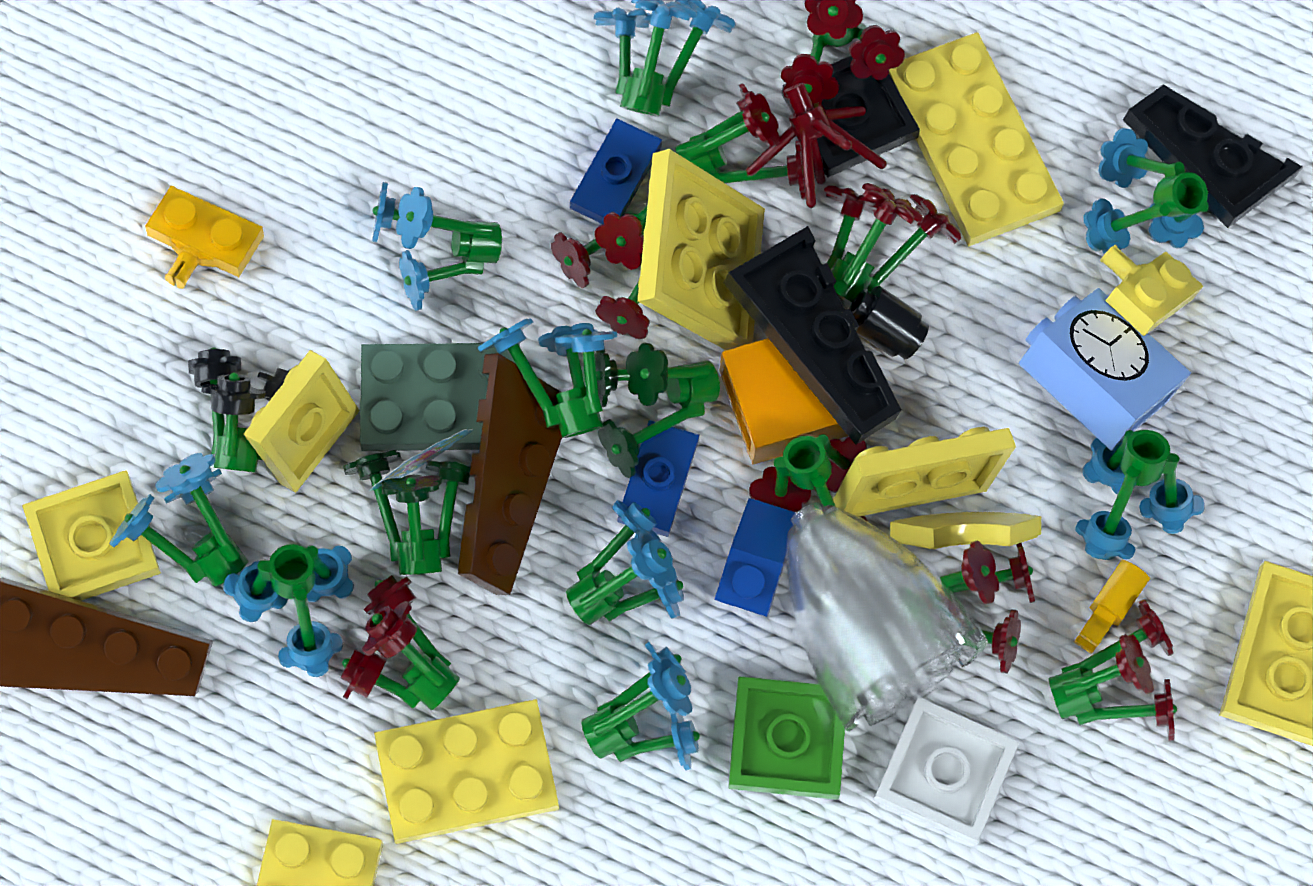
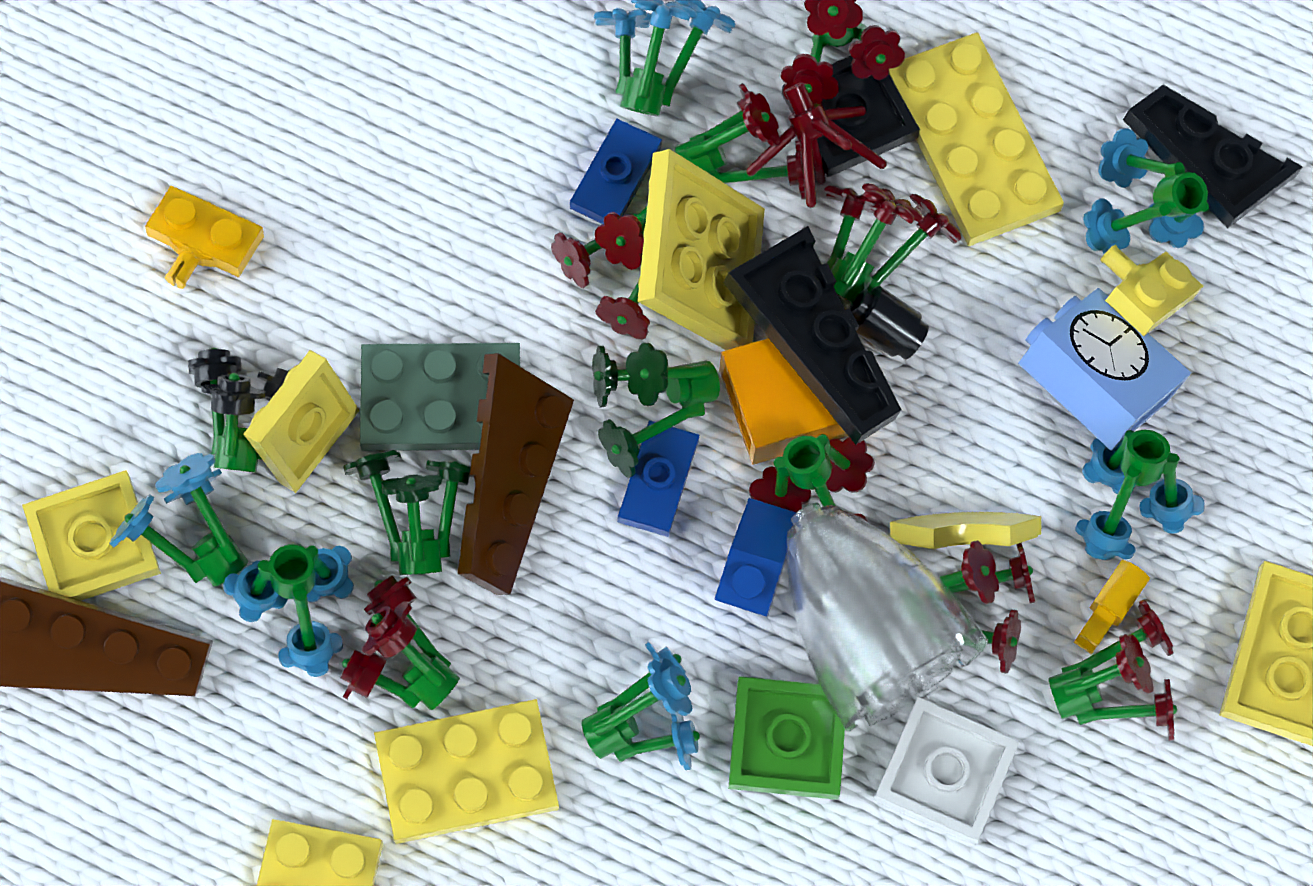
(420, 459): sticker -> none
(472, 240): plant -> none
(578, 407): green plant -> none
(599, 593): plant -> none
(924, 471): light yellow plate -> none

